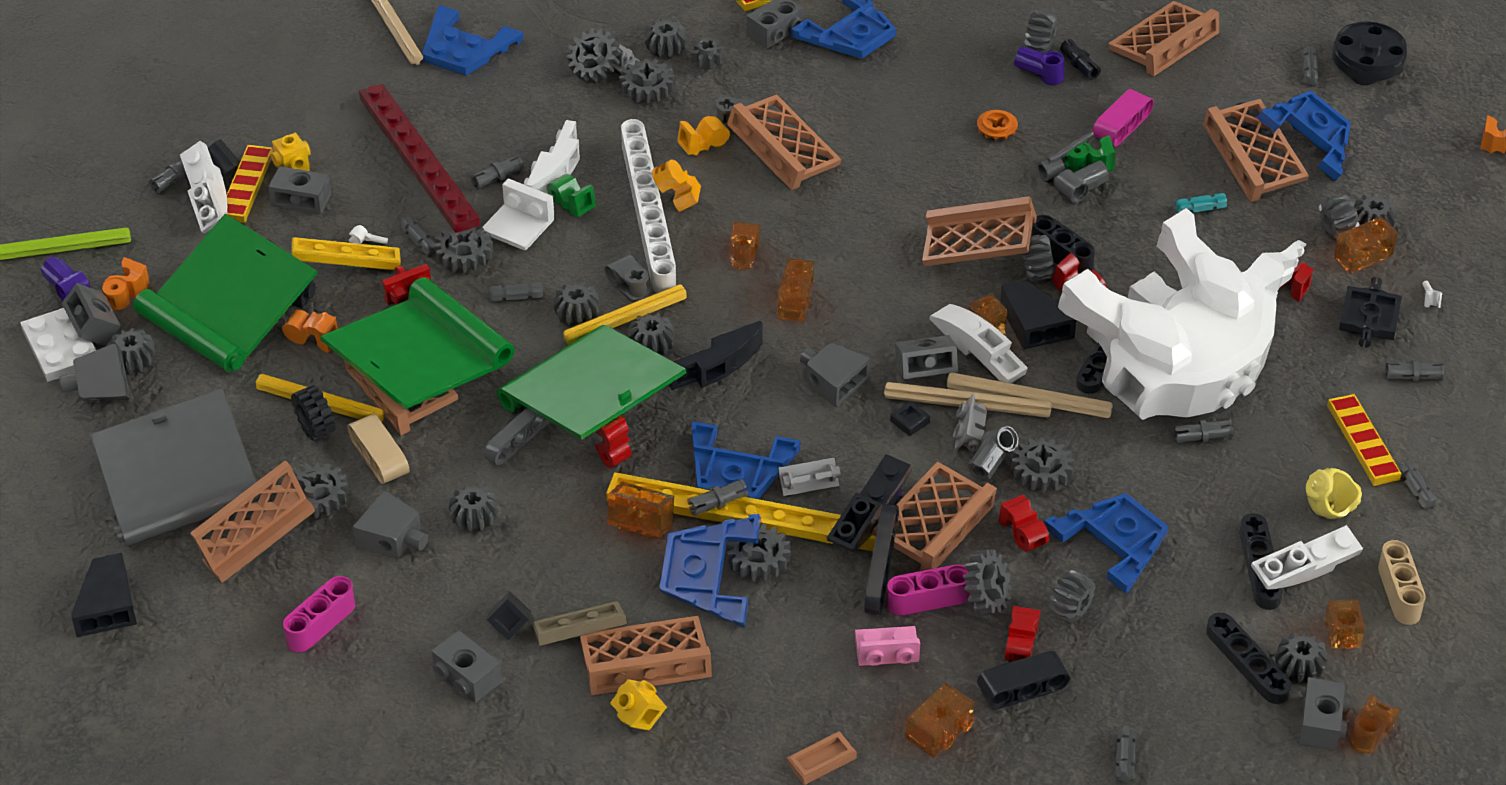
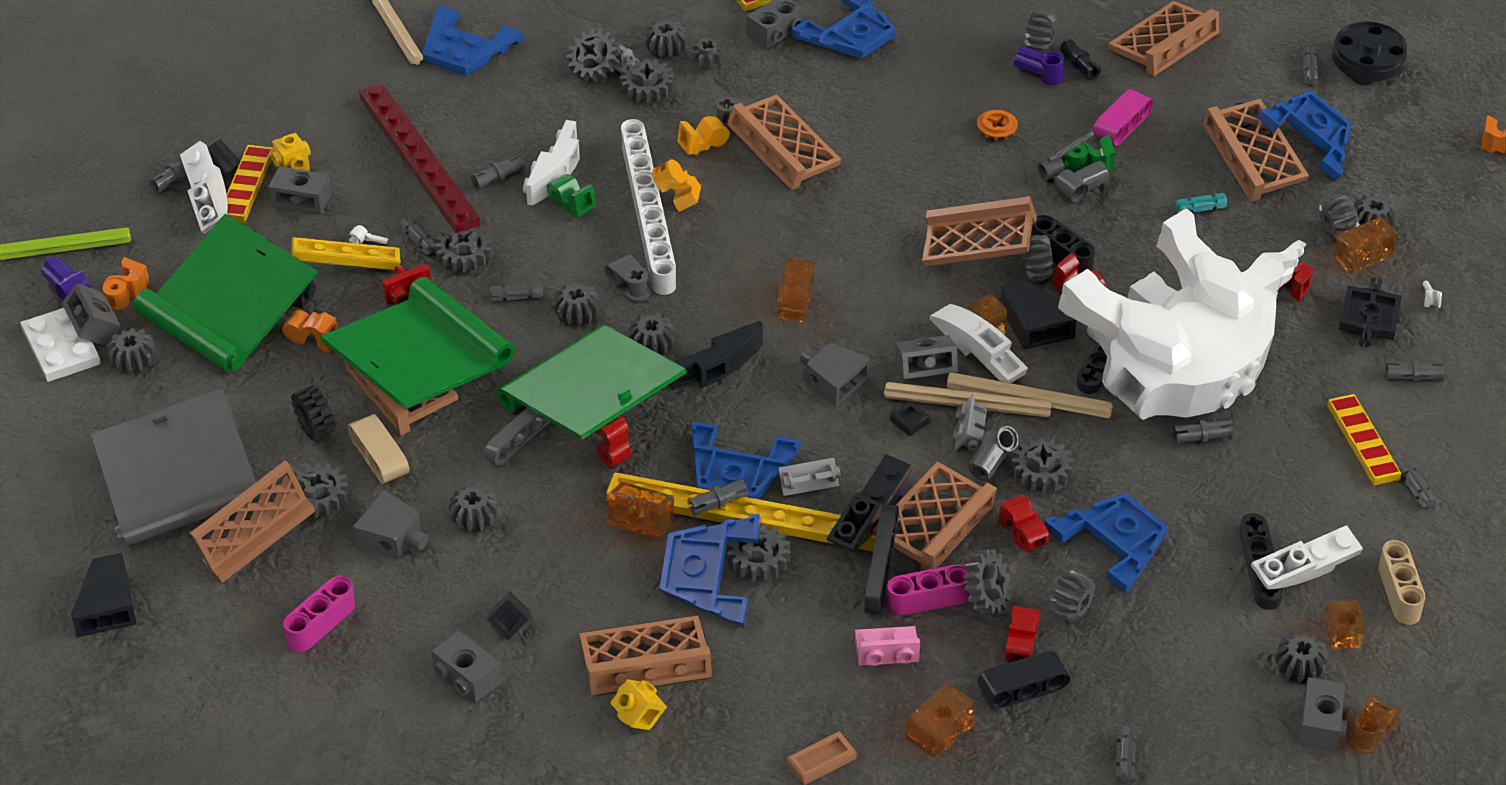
(99, 376): dark grey torso -> none
(338, 404): yellow axle -> none
(522, 216): white bracket -> none
(578, 623): dark tan tile -> none
(628, 312): yellow axle -> none
(744, 244): clear orange piece -> none
(1253, 655): black beam -> none
(1332, 493): light yellow hair -> none

